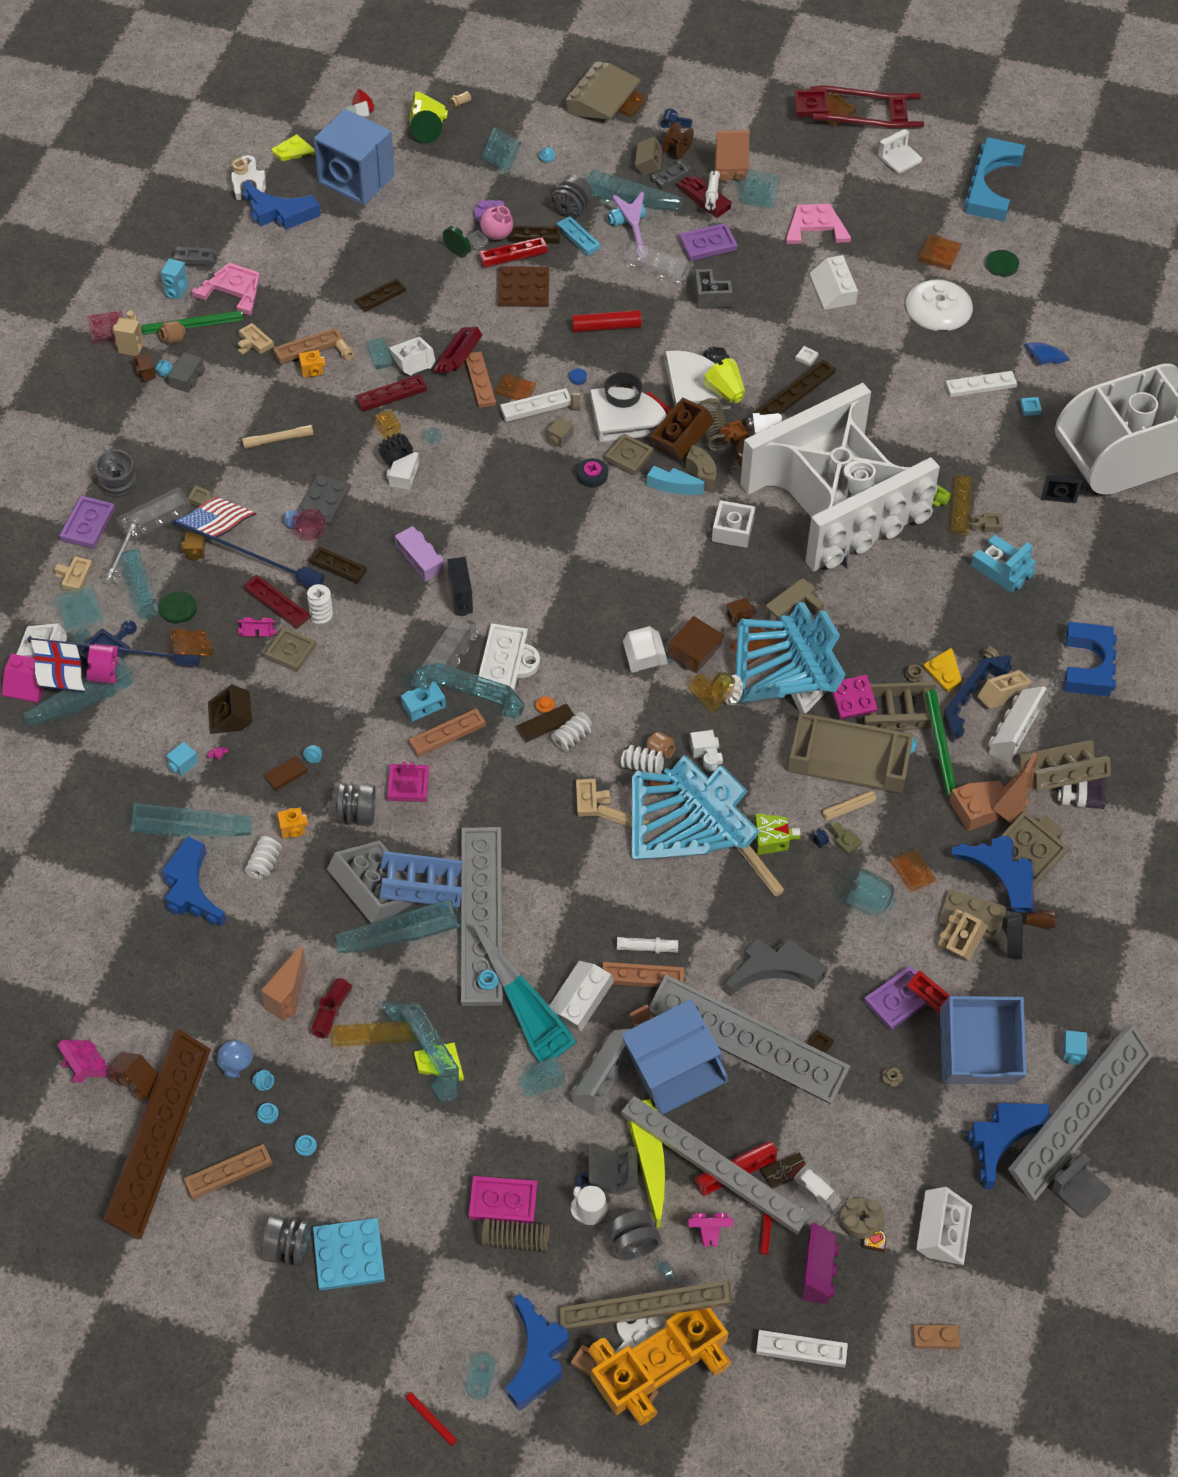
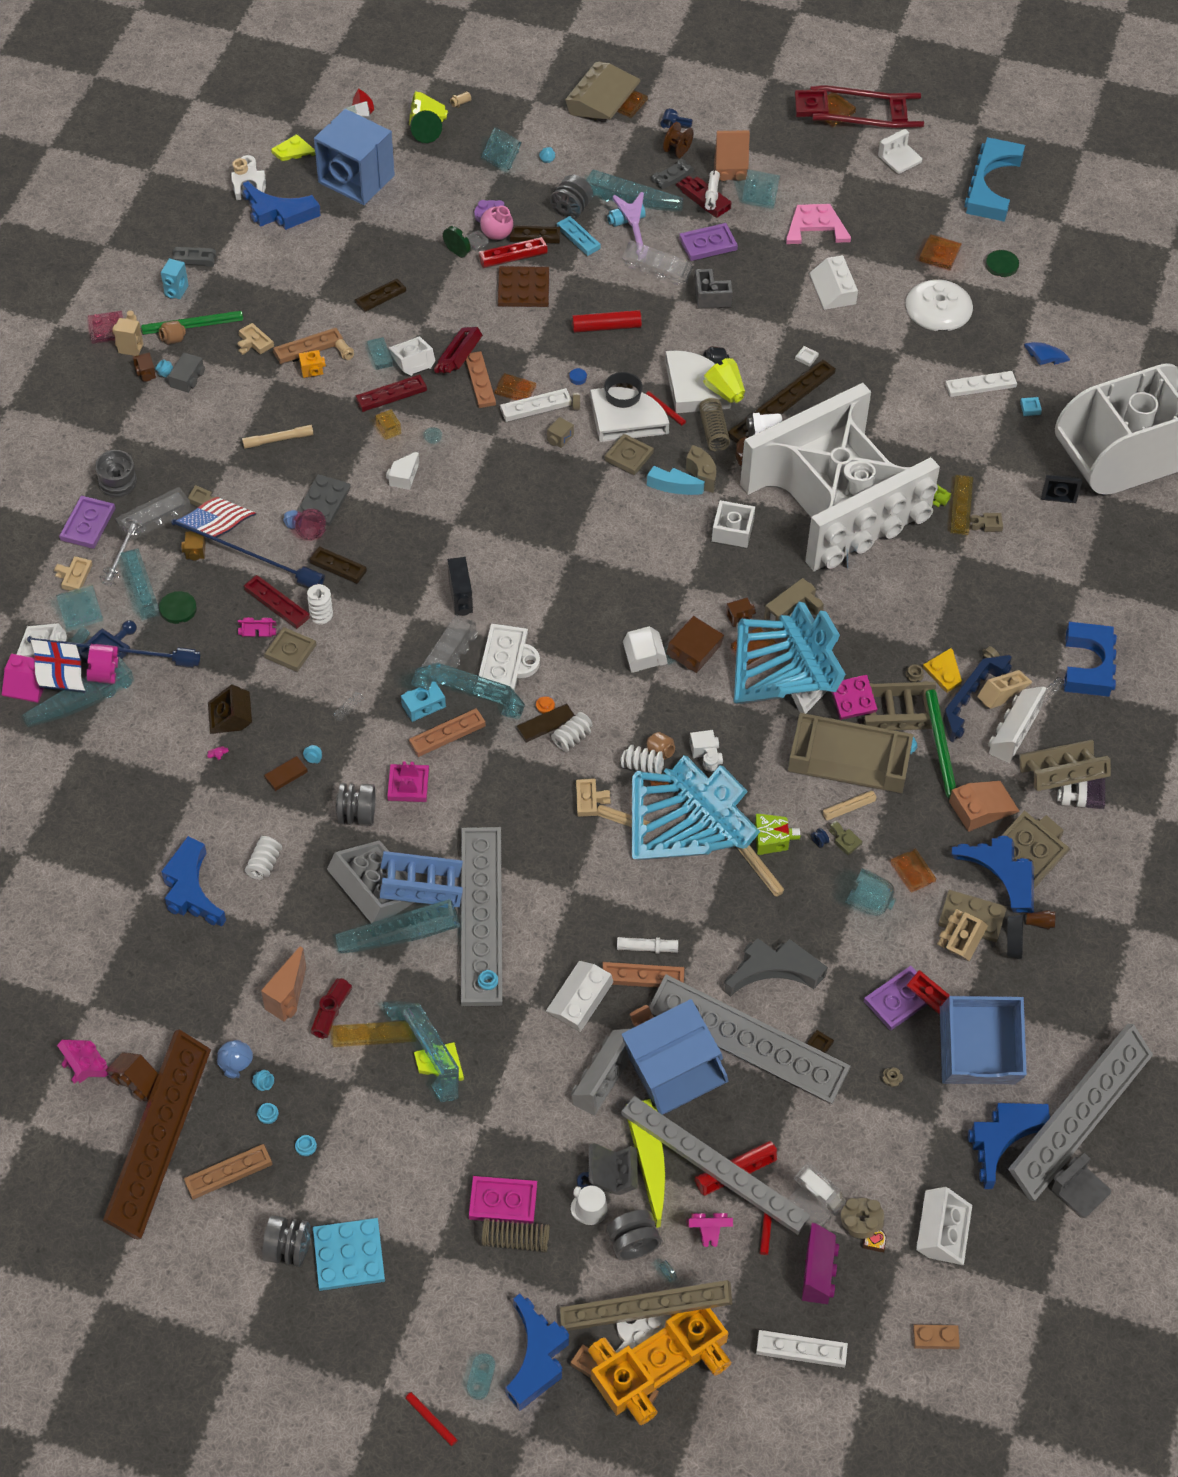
(181, 759): medium azure brick -> none
(187, 822): clear light blue slope -> none
(190, 642): clear orange plate -> none
(234, 281): bright pink wing -> none
(292, 822): light orange brick -> none
(395, 448): black tyre -> none
(419, 553): lavender brick -> none
(541, 1025): teal plate -> none
(542, 1077): clear light blue slope -> none
(592, 472): black wheel -> none
(648, 156): dark tan brick -> none
(682, 428): reddish brown brick -> none
(712, 693): clear yellow brick -> none
(734, 430): dark orange plate -> none
(736, 691): white gear -> none
(783, 1171): dark brown tile -> none
(1005, 563): medium azure brick -> none
(1016, 793): nougat slope -> none
(1074, 1047): medium azure brick -> none

